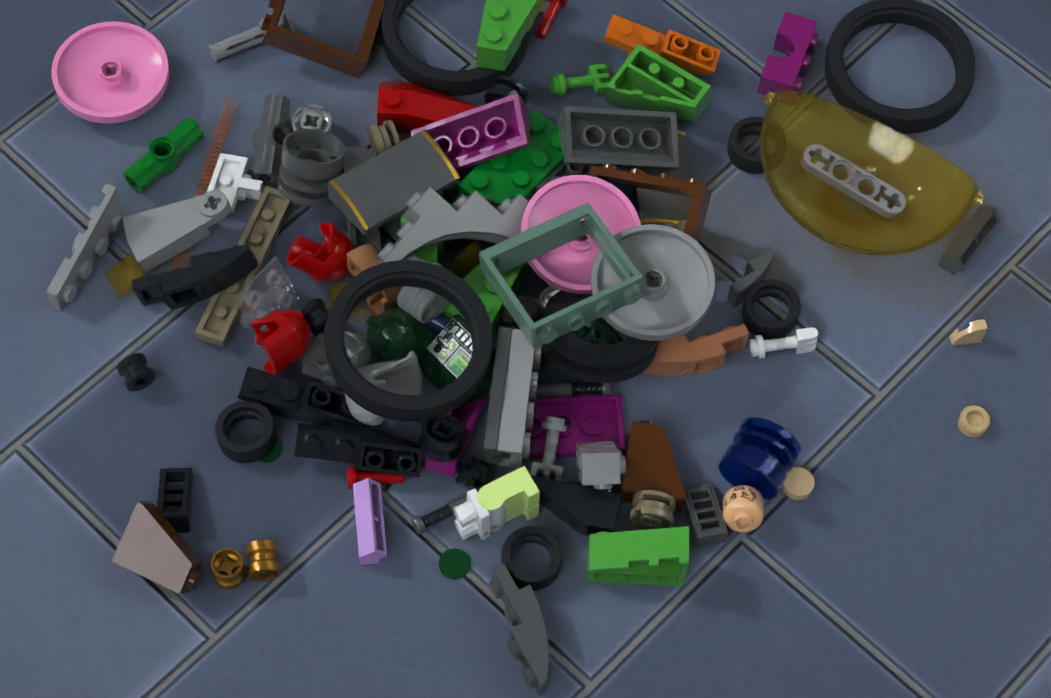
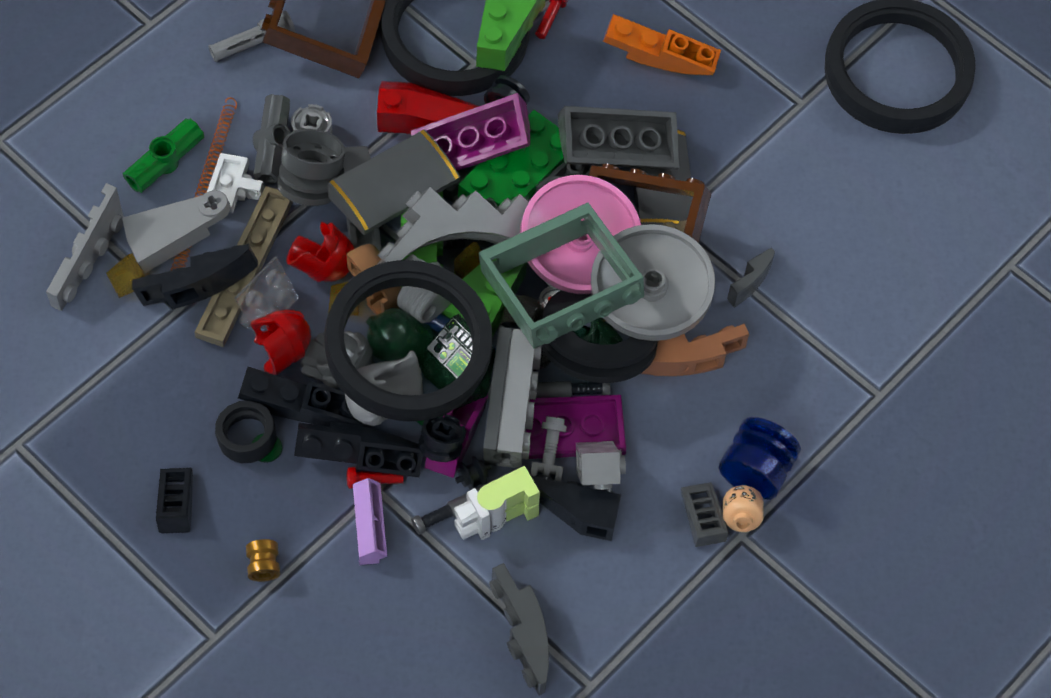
(110, 72): bright pink dish -> none
(136, 372): black wheel -> none
(157, 551): slope -> none
(227, 561): pearl gold wheel -> none
(316, 315): black wheel -> none
(382, 136): dark tan wheel -> none
(454, 563): dark green piece -> none
(537, 535): black tyre -> none
(596, 77): bright green hinge -> none
(639, 556): bright green wedge -> none
(650, 464): reddish brown slope -> none
(652, 510): dark tan wheel -> none
(658, 85): bright green wedge -> none
(738, 157): black tyre -> none
(774, 289): black tyre -> none
(794, 39): magenta arch -> none
(798, 484): tan tile -> none
(803, 342): white hinge -> none
(850, 185): light grey beam -> none
(934, 187): clear yellow windscreen -> none
(969, 335): tan tile -> none
(970, 239): dark grey piece -> none
(973, 421): tan tile -> none

